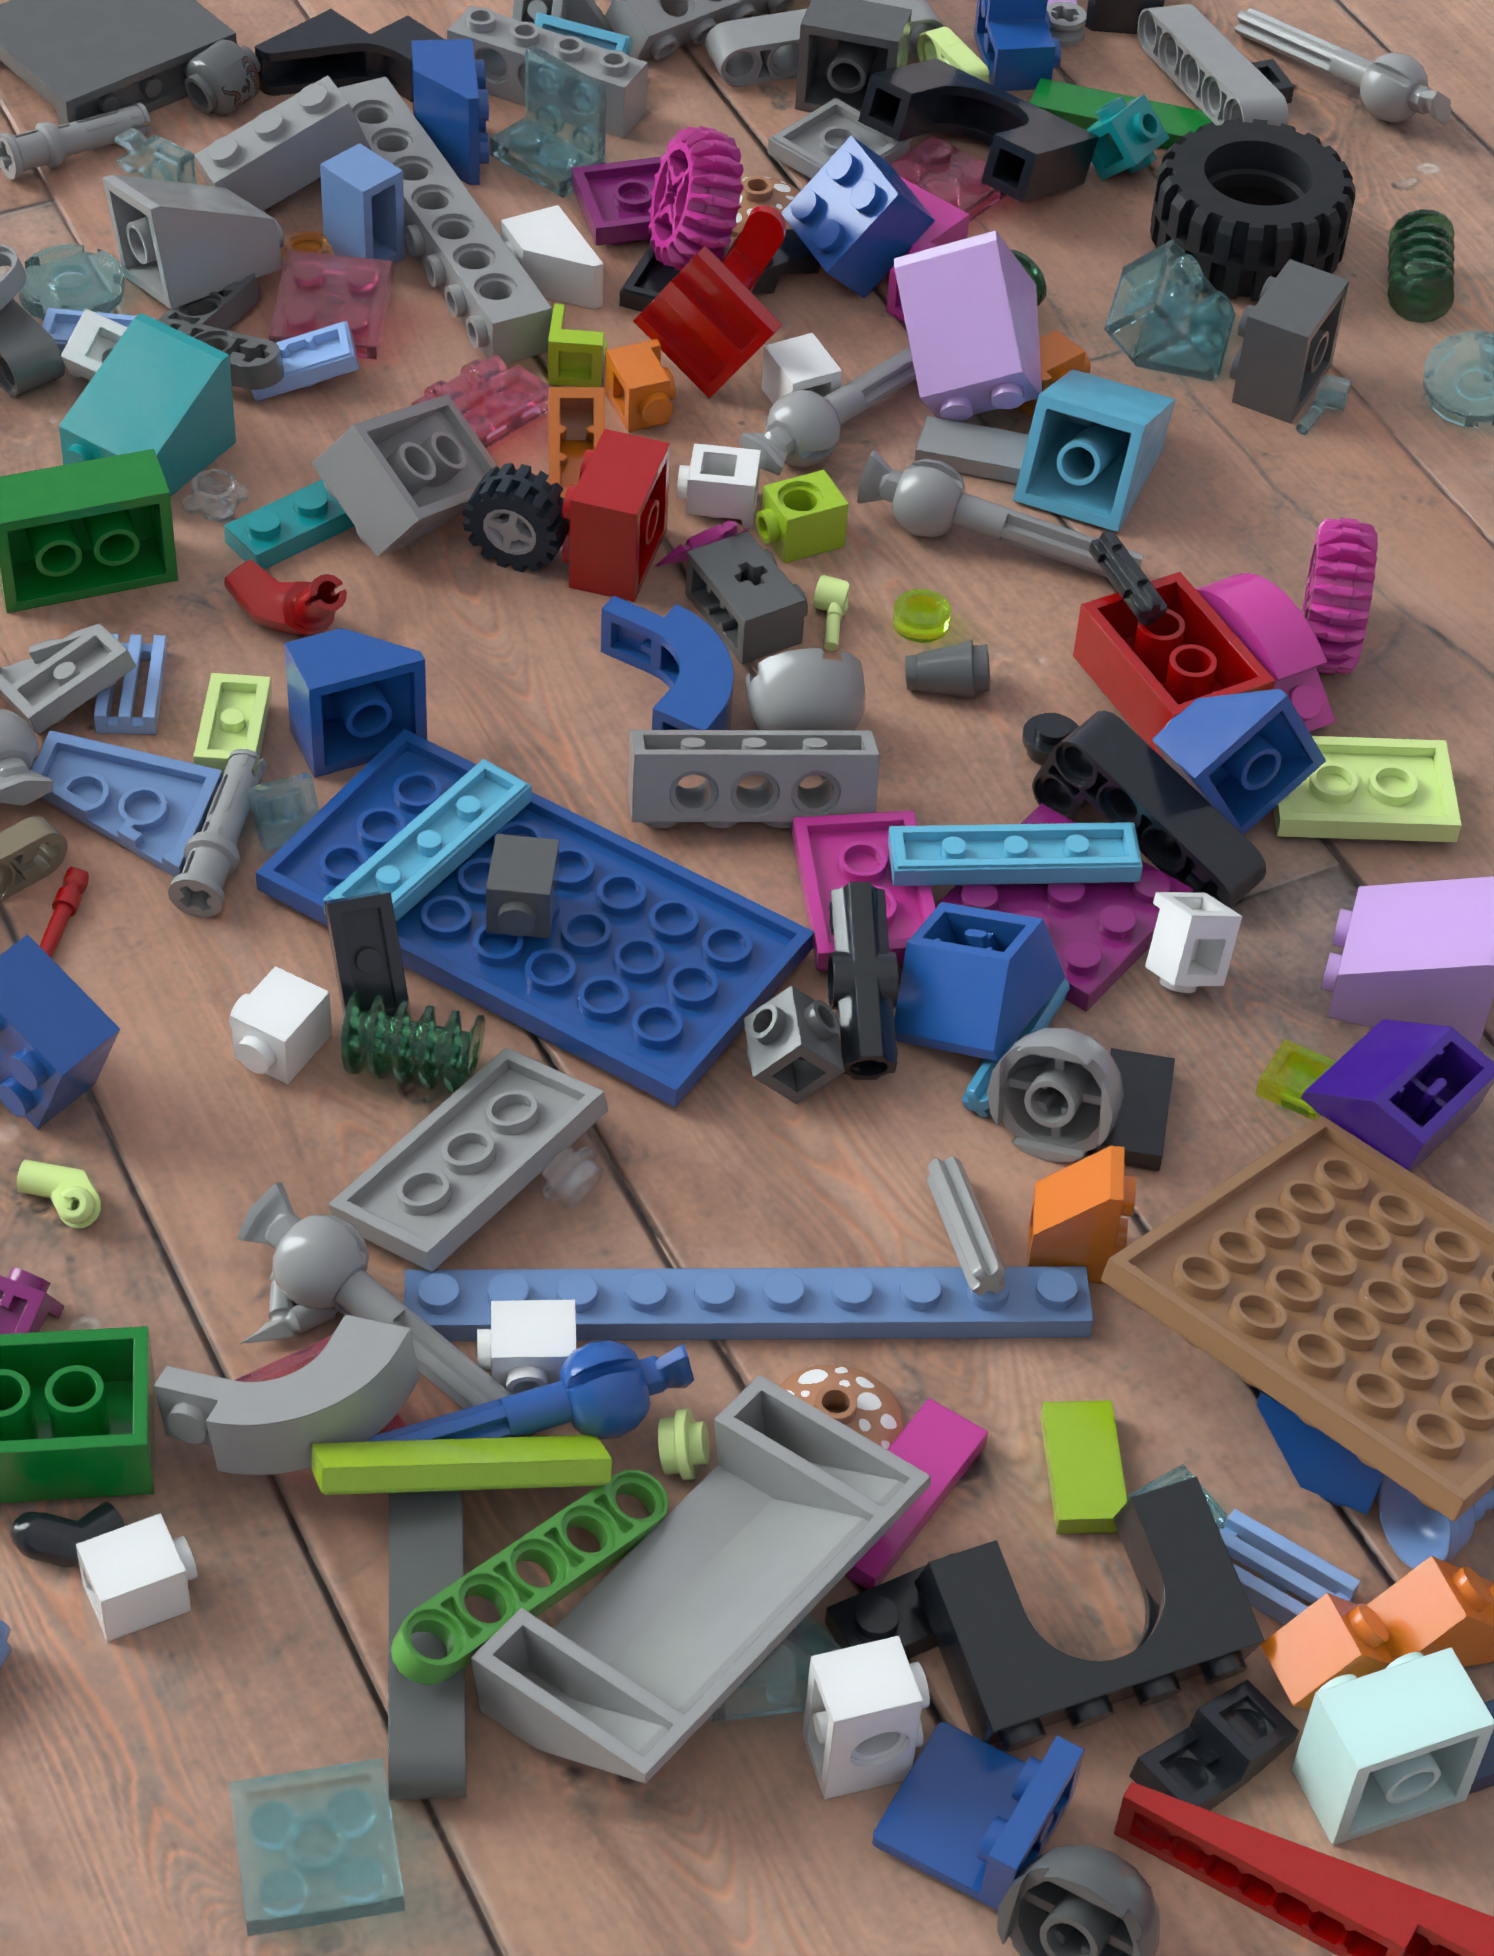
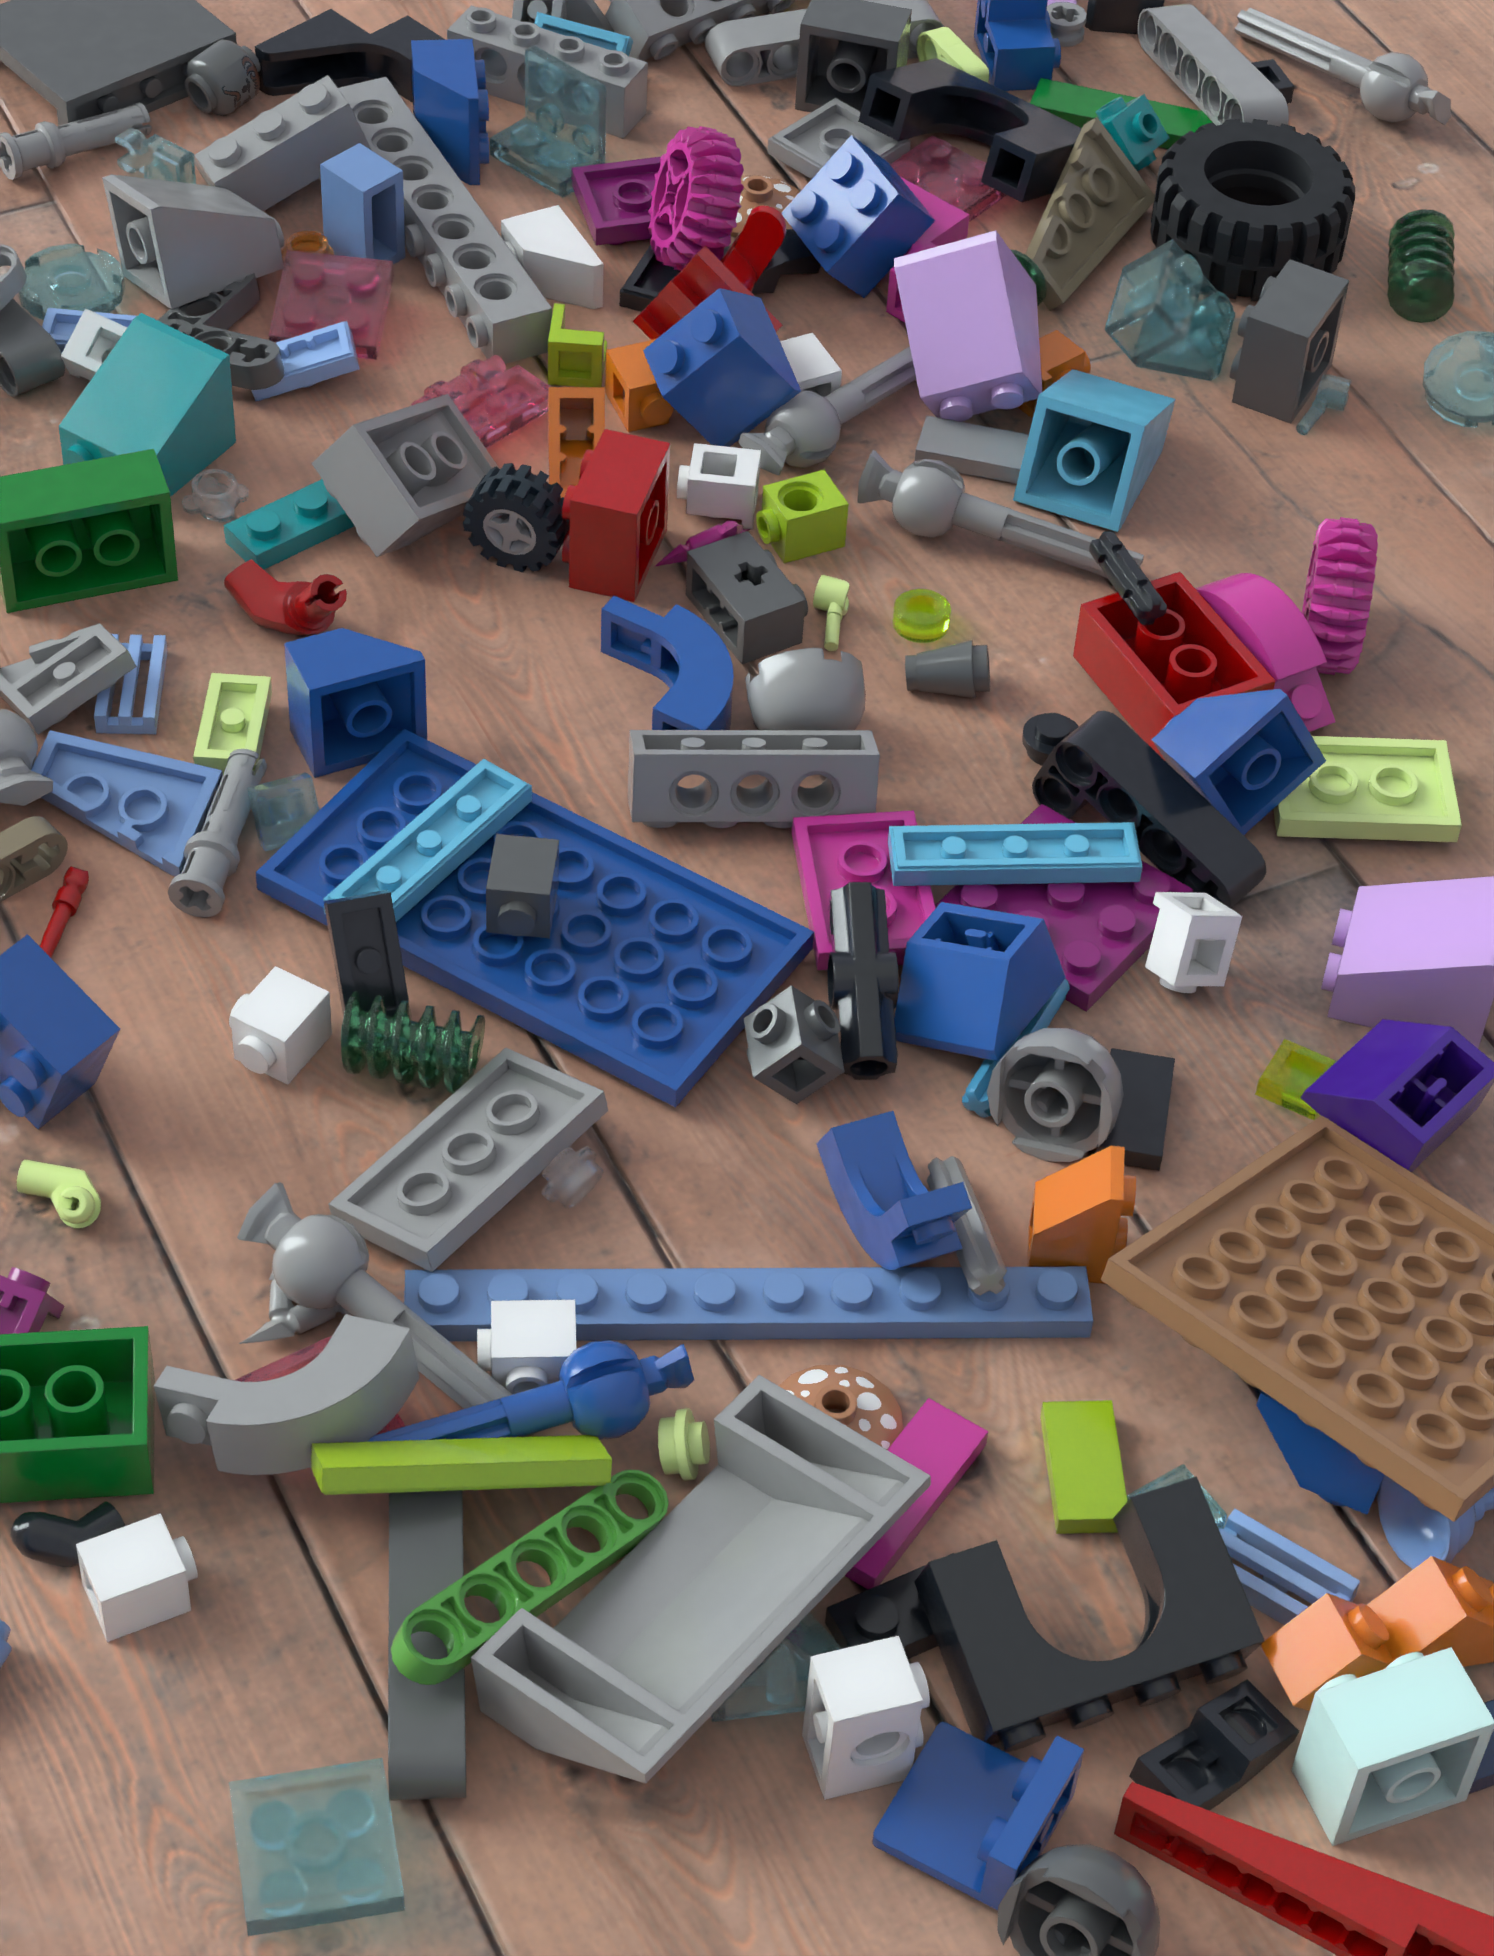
(723, 367): none -> blue slope
(885, 1198): none -> blue arch
(1087, 213): none -> dark tan wing

